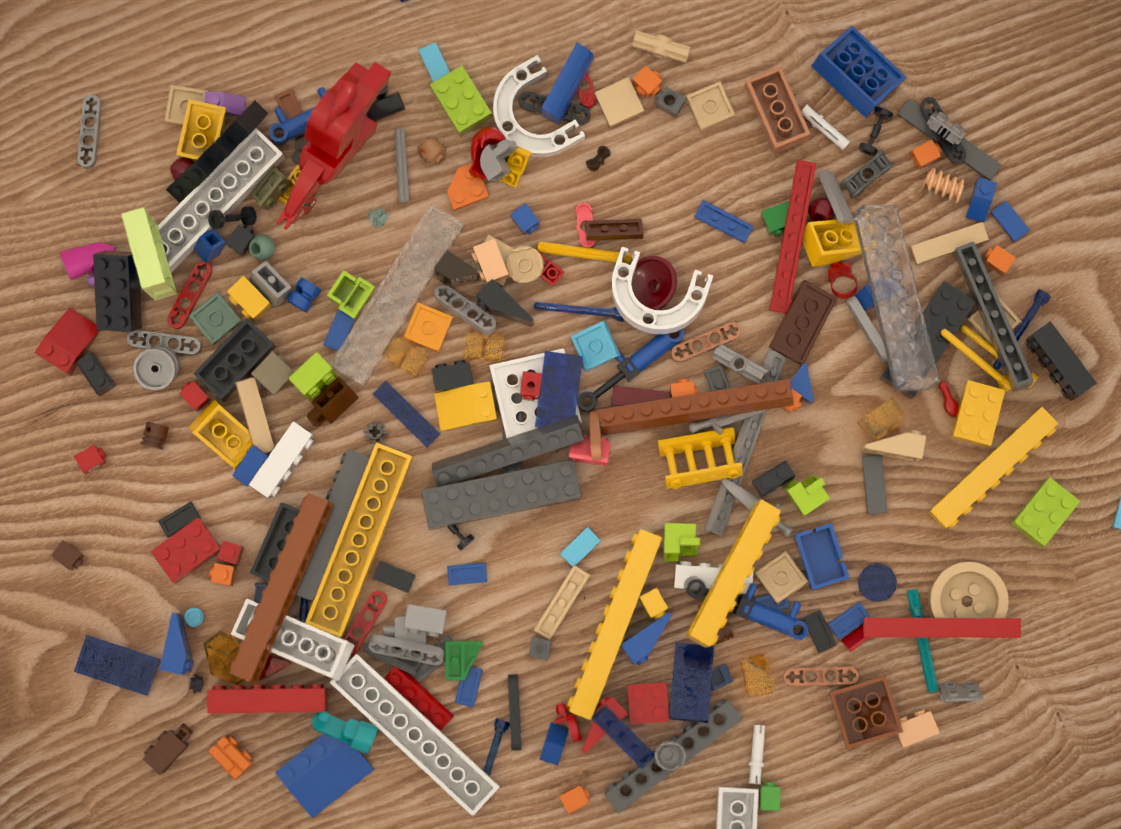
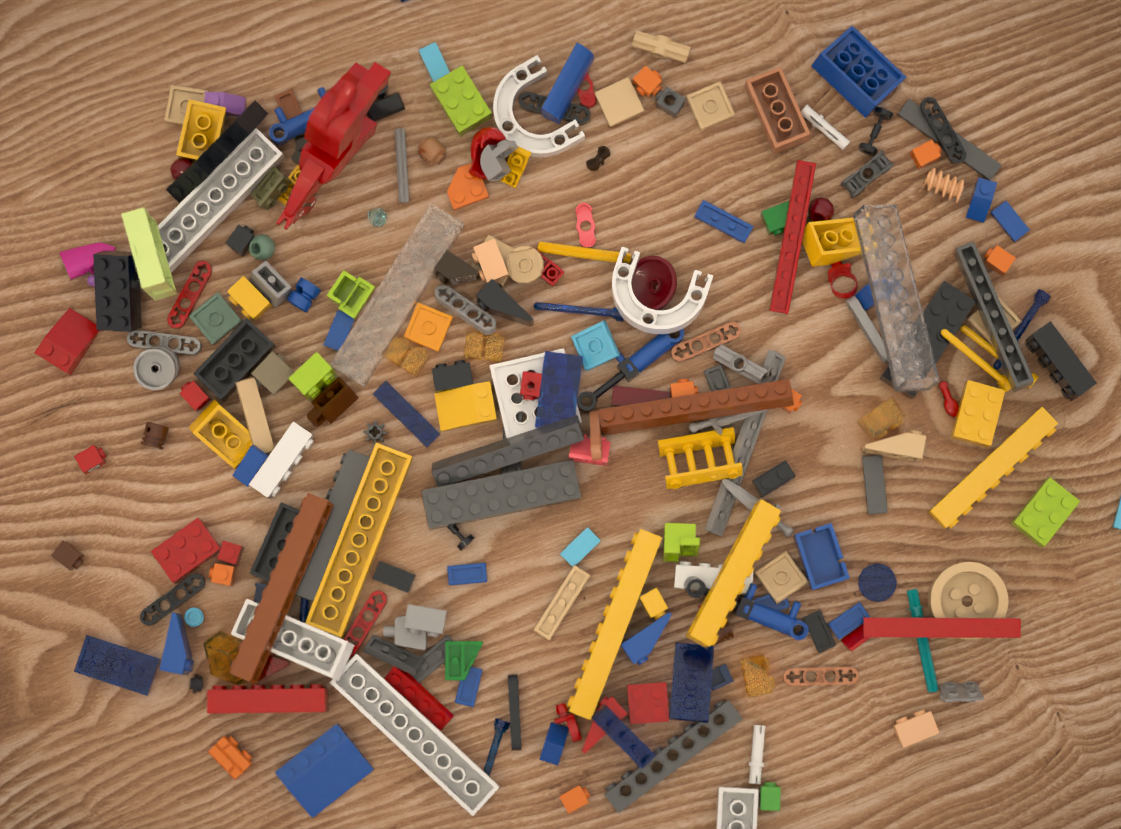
(89, 131): light grey beam -> none
(96, 374): black brick -> none
(167, 749): reddish brown brick -> none
(171, 597): none -> black beam
(179, 519): black tile -> none
(209, 245): blue brick -> none
(247, 216): black wheel -> none
(355, 733): teal piece -> none
(428, 653): light grey beam -> none
(525, 220): blue brick -> none
(540, 648): dark grey brick -> none
(614, 229): reddish brown plate -> none
(670, 755): light grey hair -> none
(802, 384): blue slope -> none
(803, 322): reddish brown tile -> none
(806, 494): lime plate -> none
(835, 197): light grey tile -> none
(866, 712): dark orange slope -> none
(948, 243): tan tile -> none
(956, 130): light grey hinge -> none

